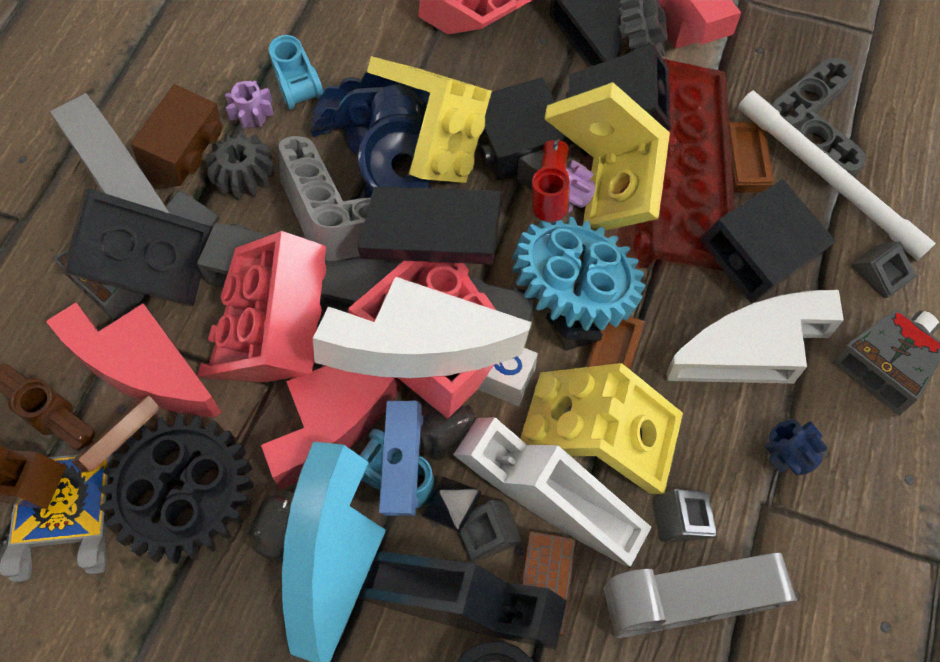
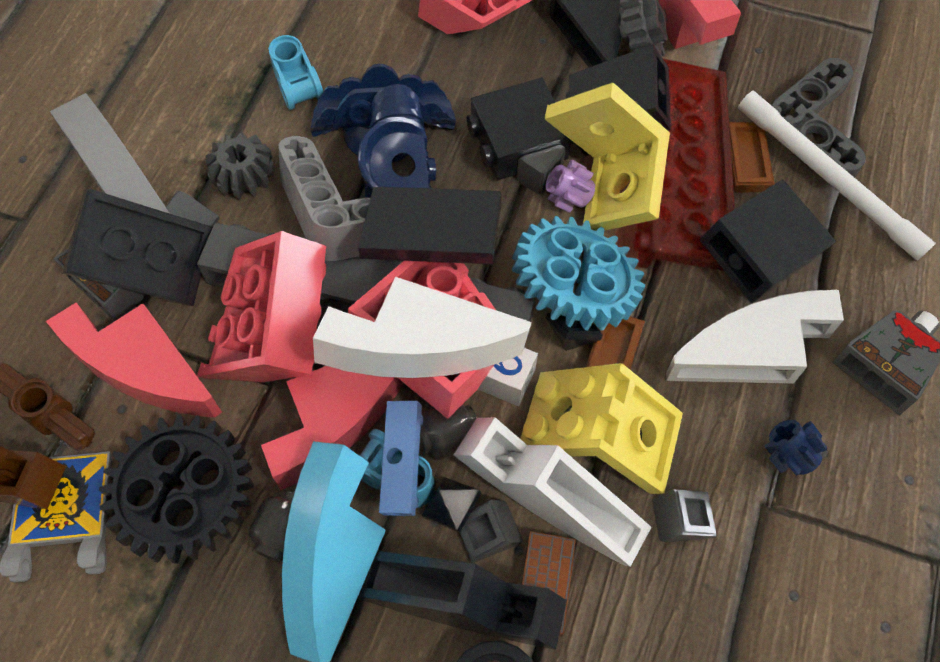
(115, 435): tile -> none
(176, 137): reddish brown slope -> none
(249, 104): lavender gear -> none
(450, 121): light yellow bracket -> none
(551, 184): red pin -> none
(665, 601): light grey beam -> none
(885, 268): dark grey slope -> none

